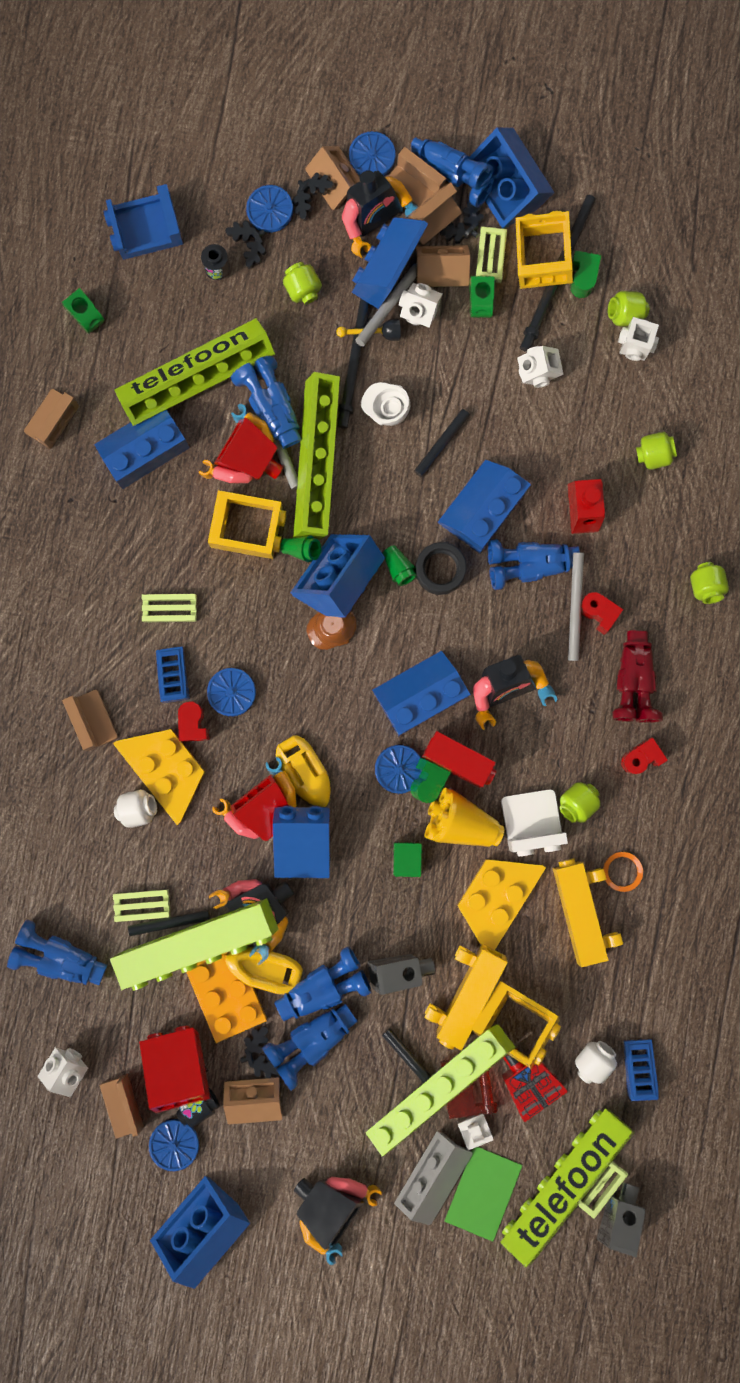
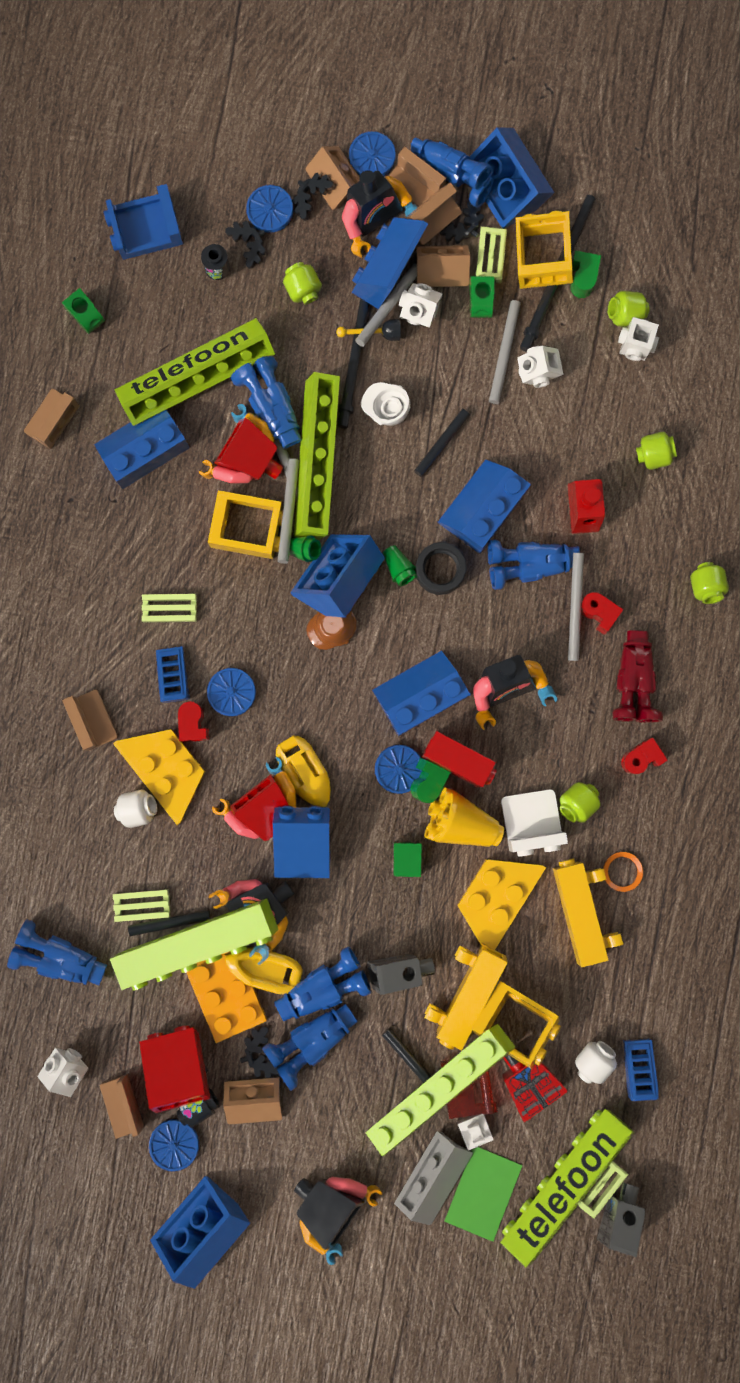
(288, 511): none -> light grey bar
(504, 352): none -> light grey bar

